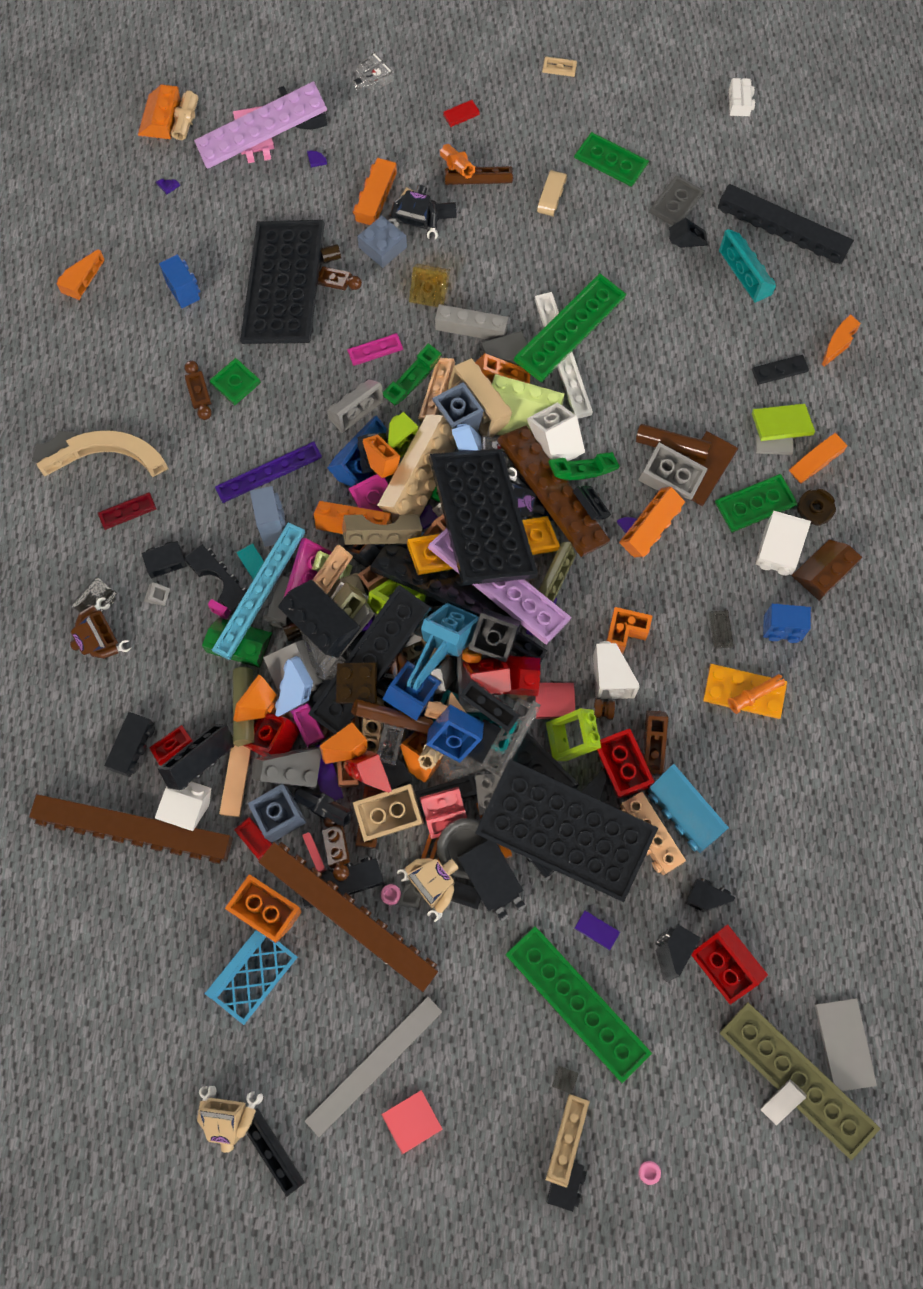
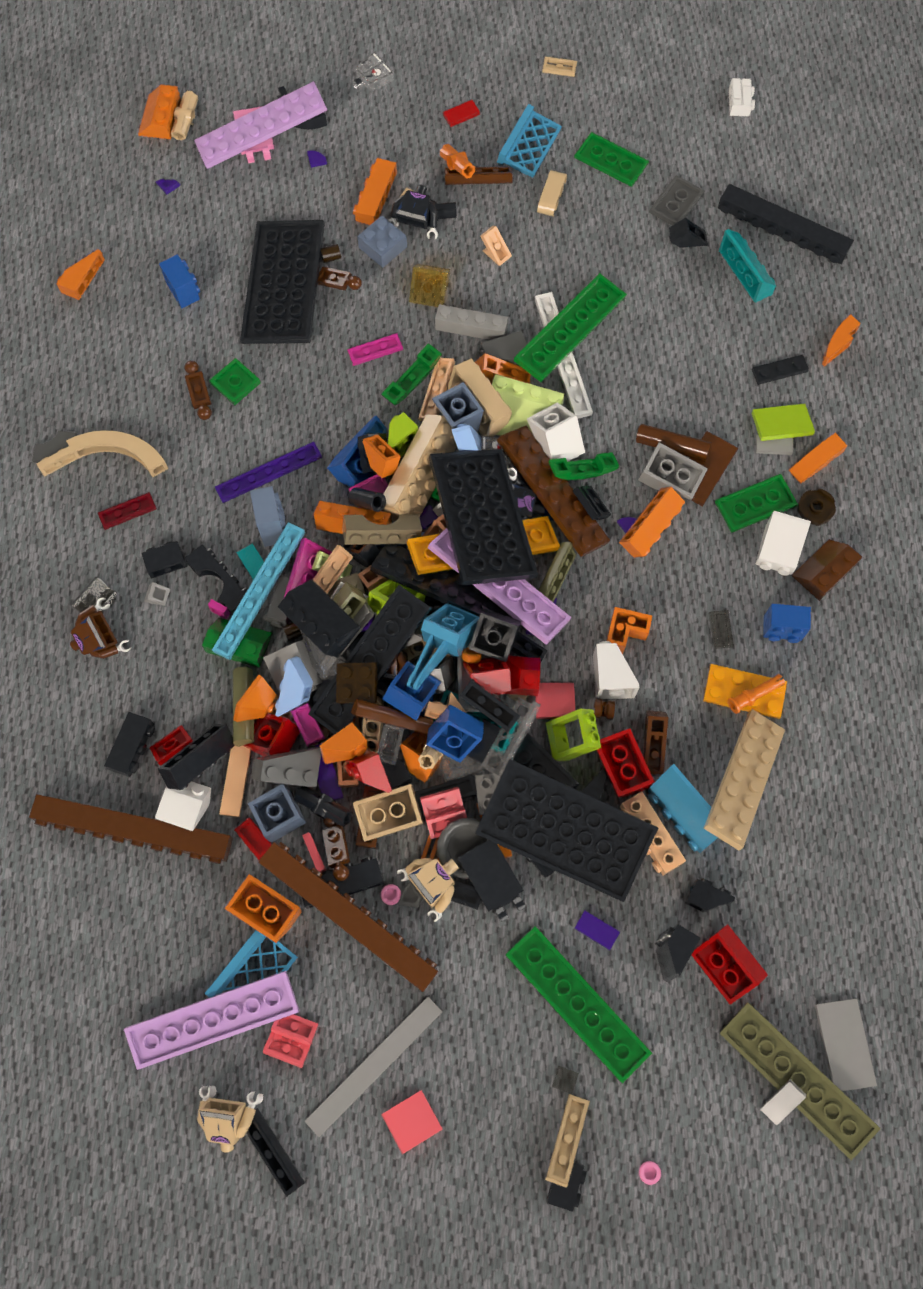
(211, 1020): none -> lavender plate
(286, 1049): none -> coral slope
(356, 405): light grey slope -> none
(367, 499): none -> black pin
(495, 246): none -> light nougat slope
(519, 132): none -> dark azure fence
(744, 780): none -> tan plate

